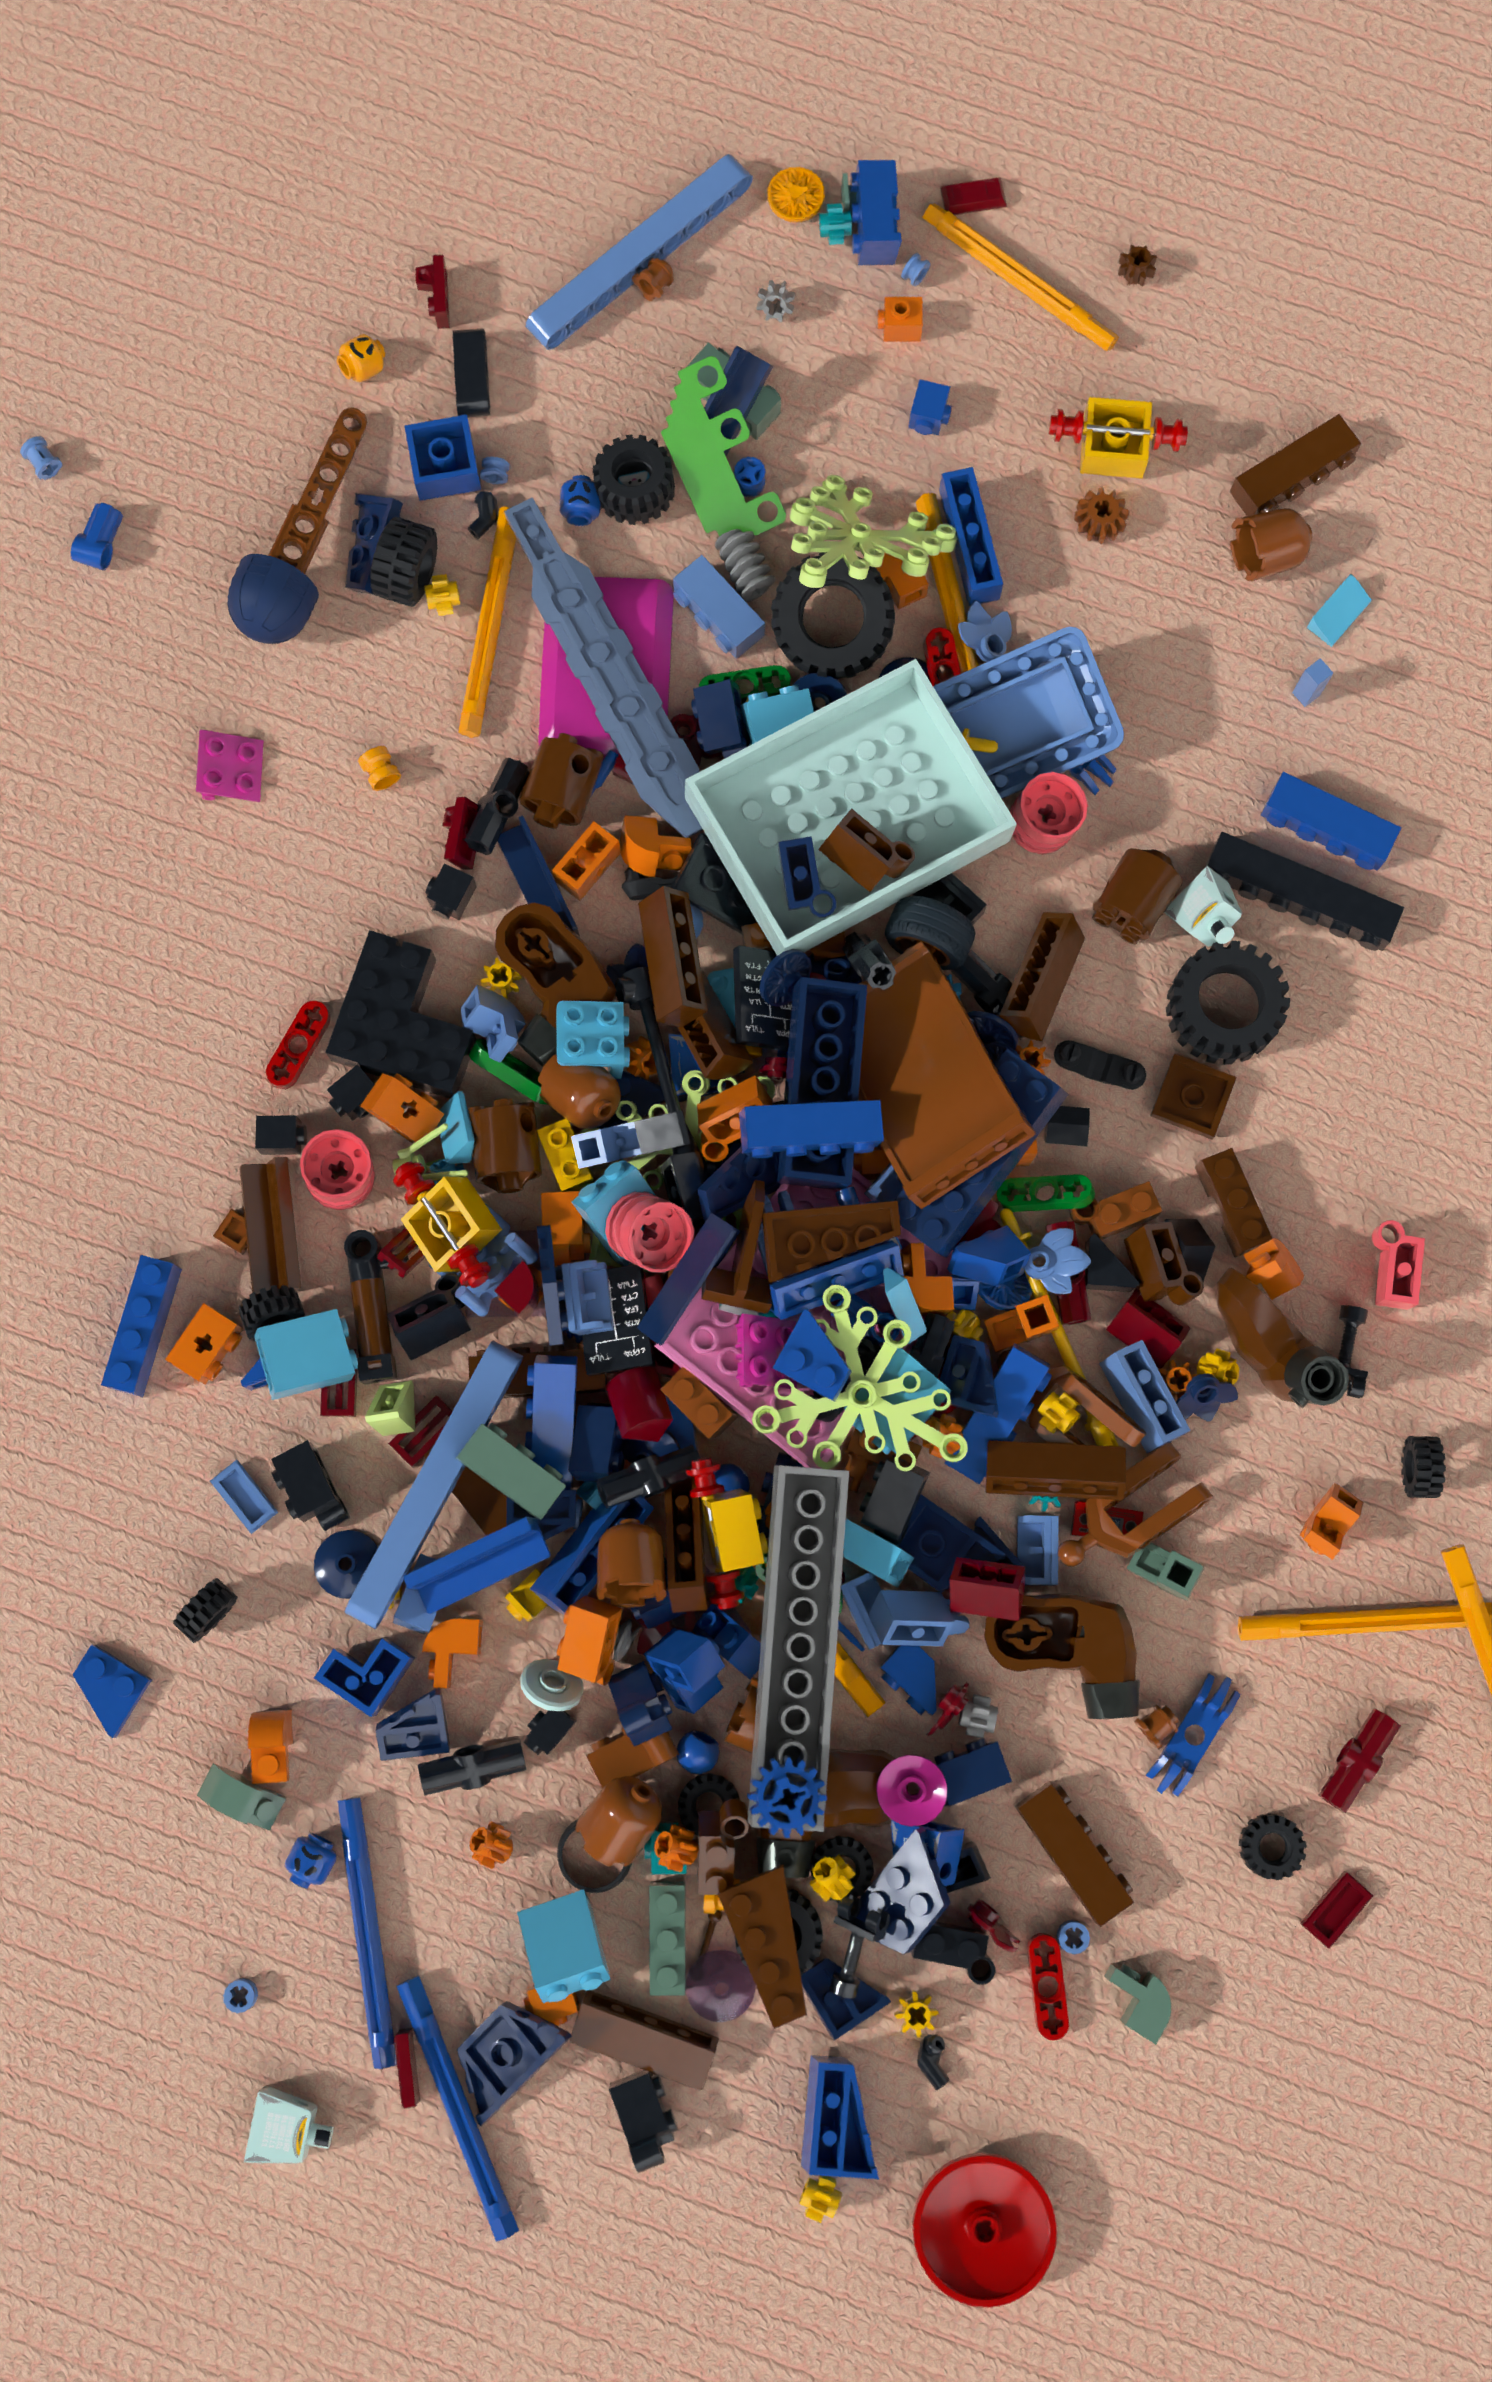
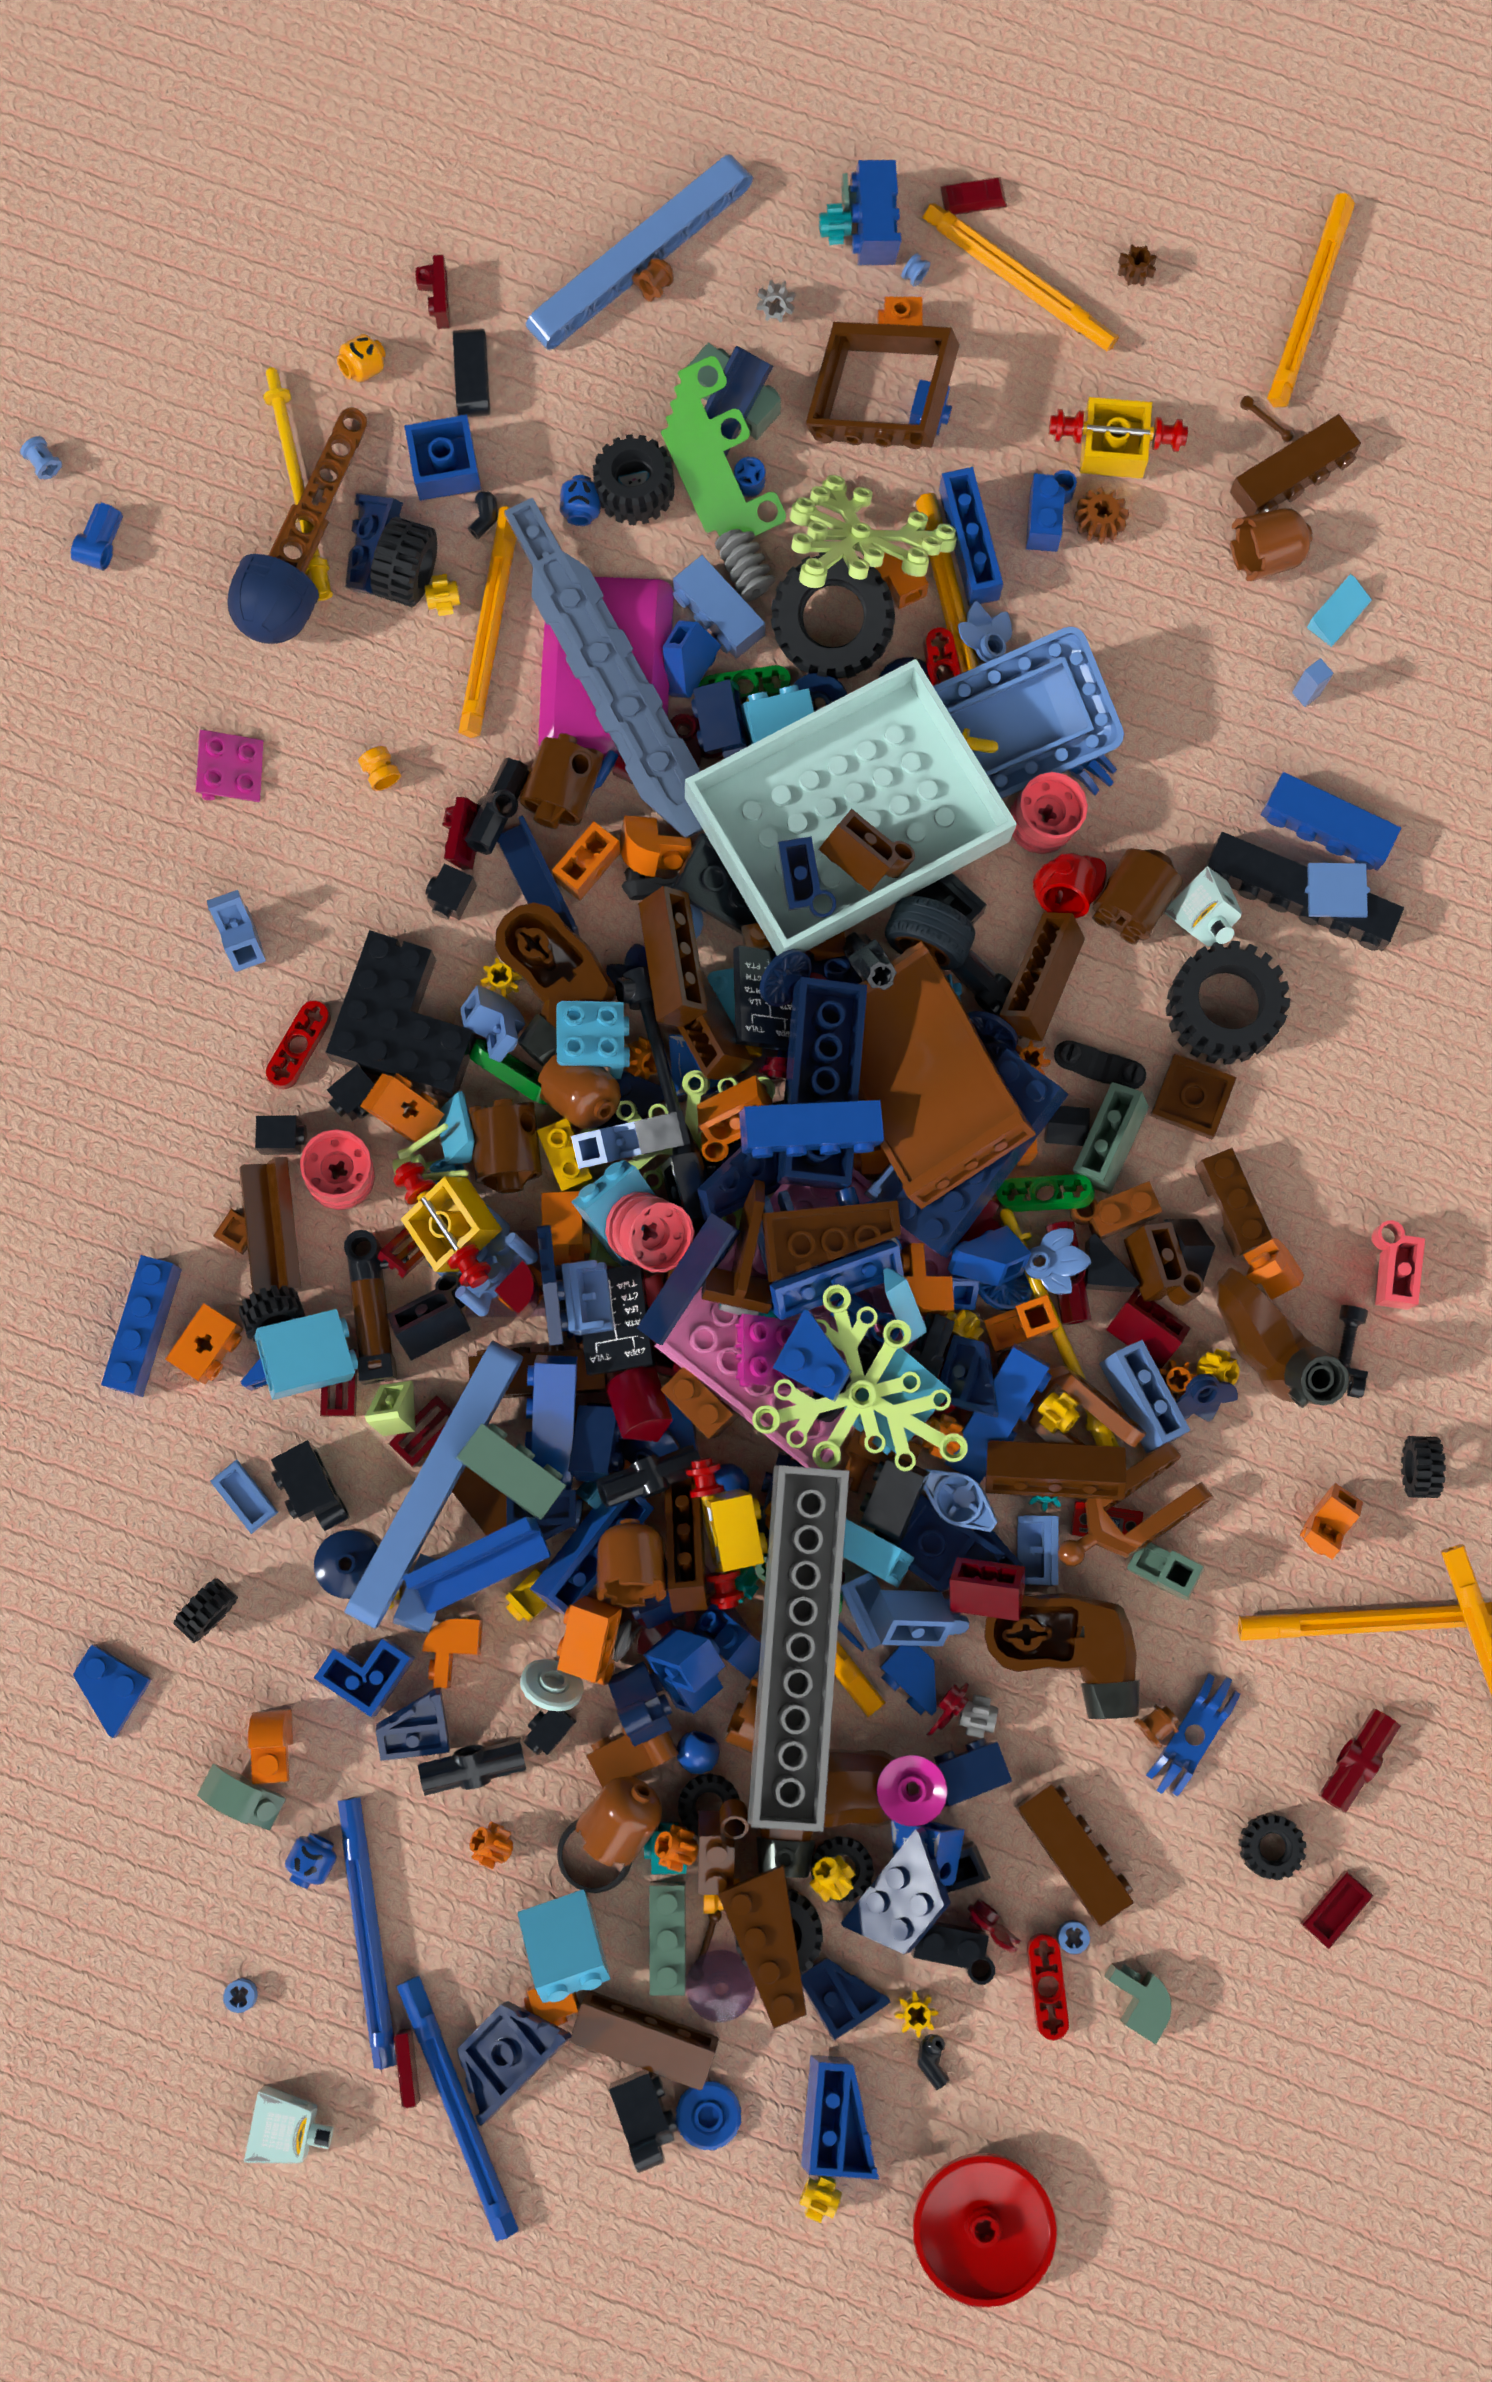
(236, 930): none -> medium blue brick
(278, 398): none -> yellow bar
(494, 470): medium blue bush -> none
(687, 657): none -> blue slope
(708, 2116): none -> blue wheel
(795, 194): light orange wheel -> none
(802, 1791): blue gear -> none
(873, 1929): black bar -> none
(883, 339): none -> reddish brown window
(960, 1500): none -> medium blue hat
(1047, 509): none -> blue hinge
(1070, 883): none -> red helmet
(1111, 1136): none -> sand green brick
(1247, 404): none -> reddish brown hinge
(1311, 300): none -> light orange piece
(1337, 890): none -> medium blue piece

